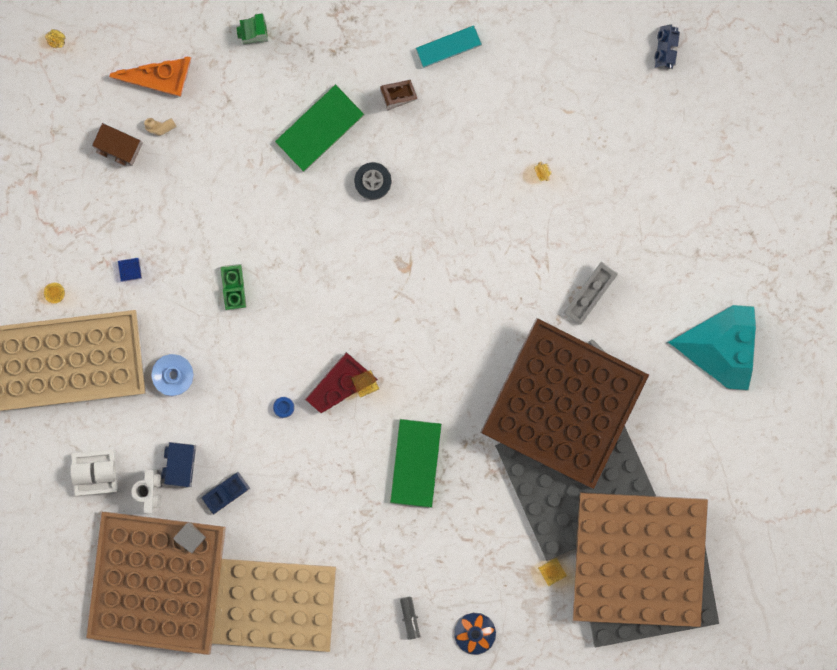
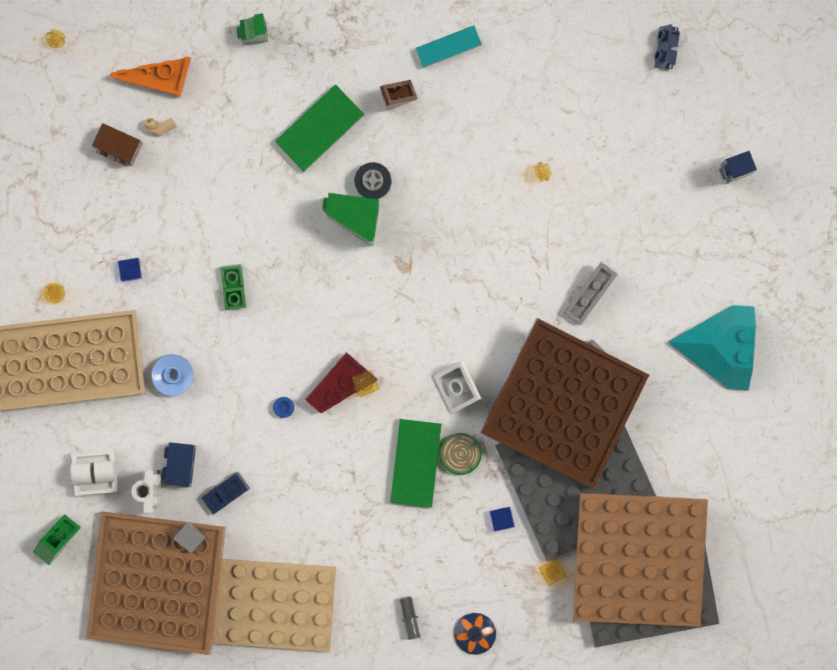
(56, 539): none -> green arch
(353, 214): none -> green slope
(457, 387): none -> white slope
(460, 453): none -> dark tan tile
(502, 519): none -> clear blue tile
(737, 167): none -> dark blue brick

